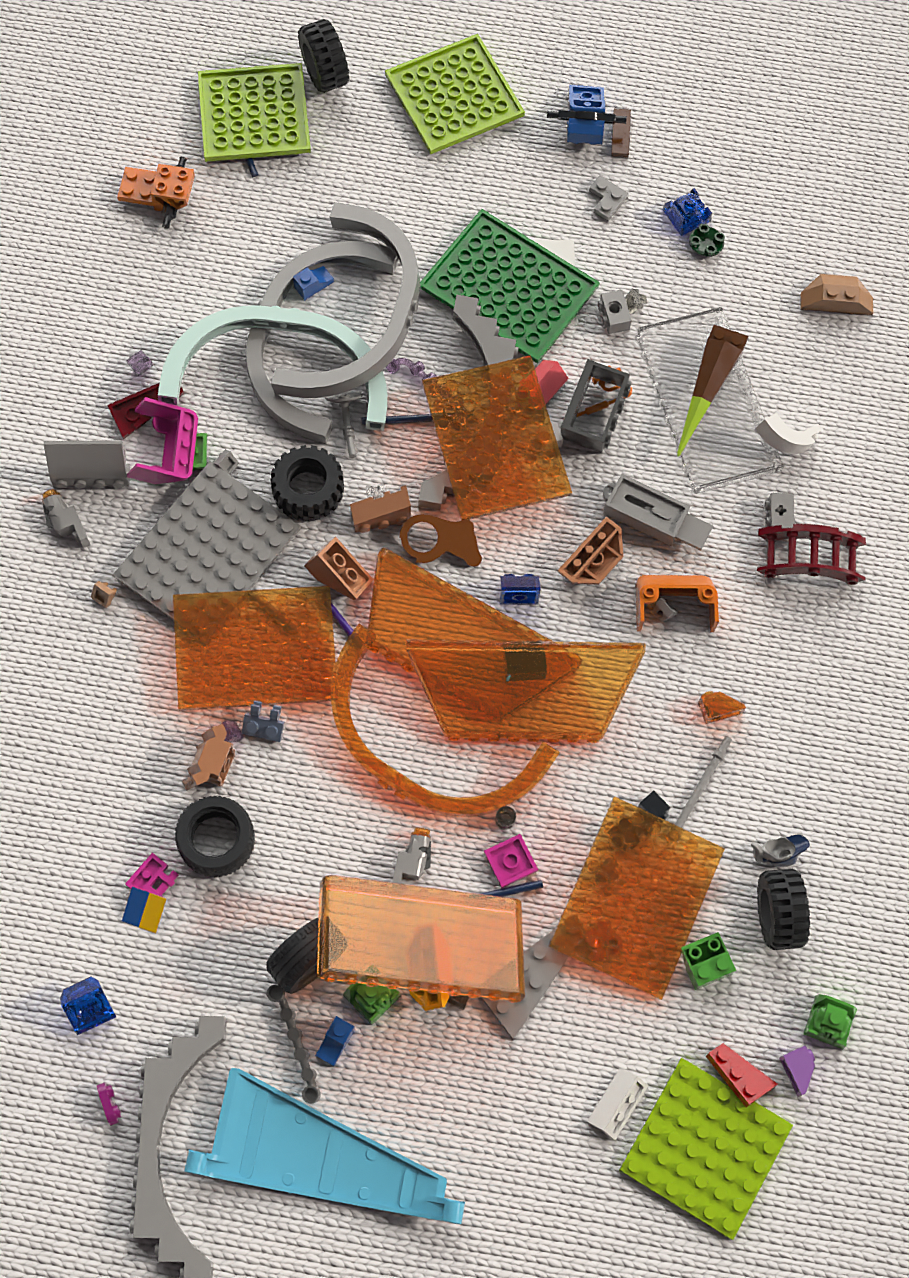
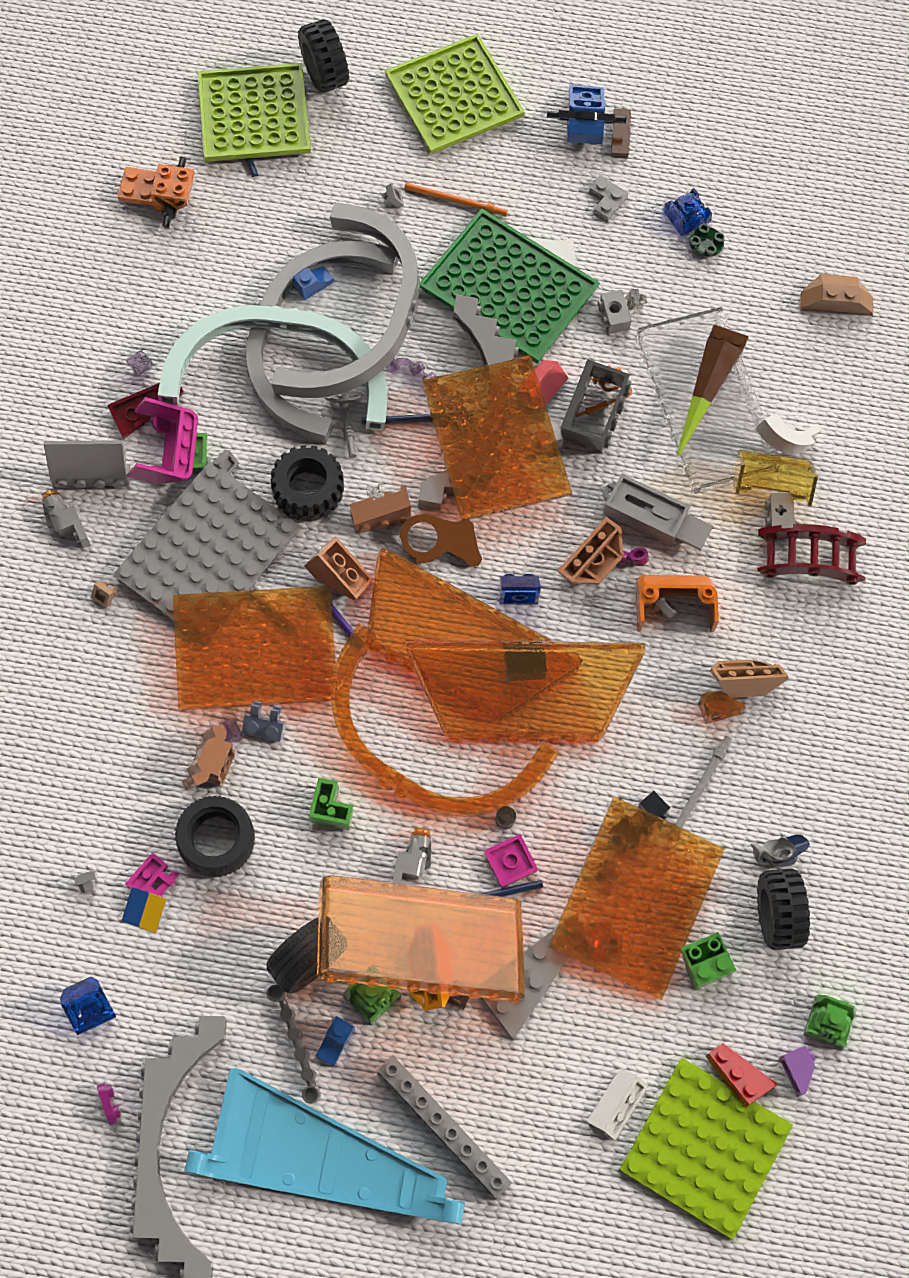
(86, 880): none -> light grey tile
(326, 809): none -> bright green brick
(393, 195): none -> light grey tile
(444, 1127): none -> light grey brick
(456, 199): none -> orange bar
(637, 557): none -> magenta plate
(748, 677): none -> medium nougat wedge
(775, 473): none -> clear yellow windscreen

